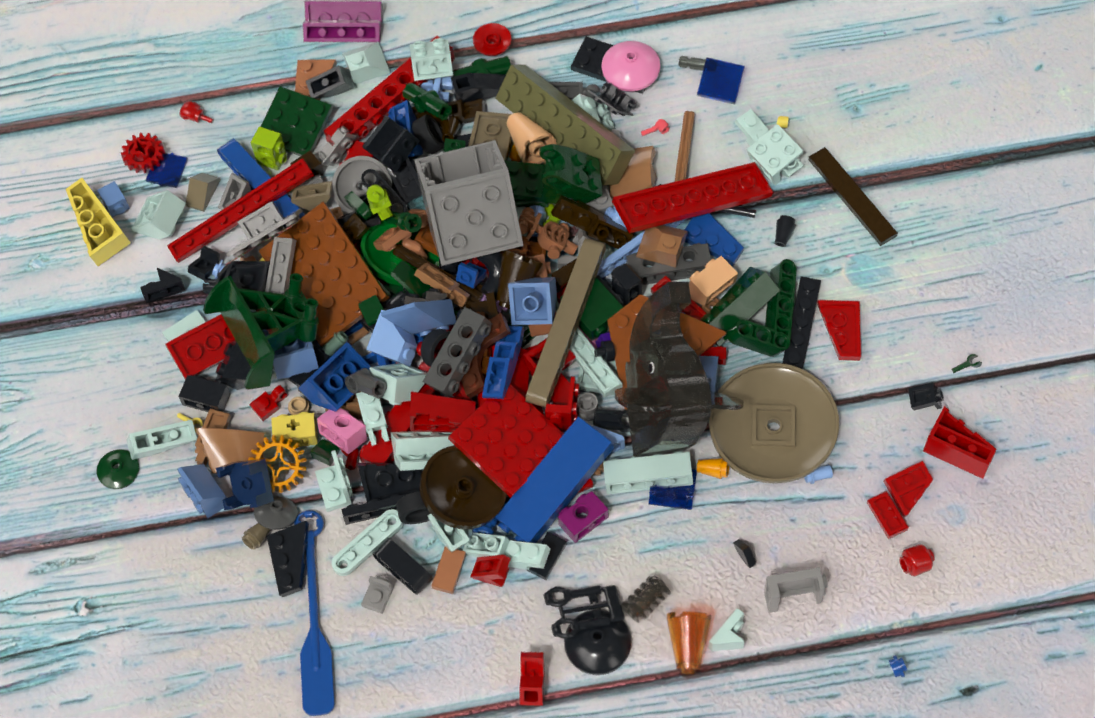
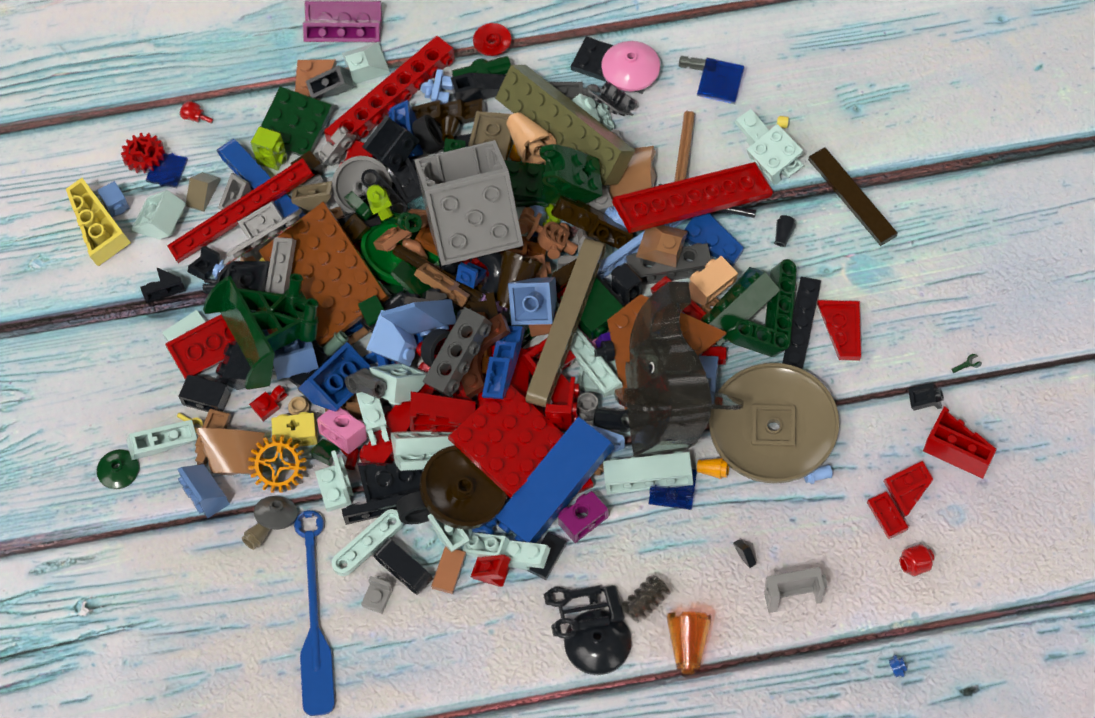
(249, 483): dark blue panel -> none
(287, 557): black wing -> none
(427, 101): dark green piece -> none
(431, 59): light aqua bracket -> none
(532, 678): red brick -> none
(660, 125): coral hand -> none
(725, 637): light aqua slope -> none

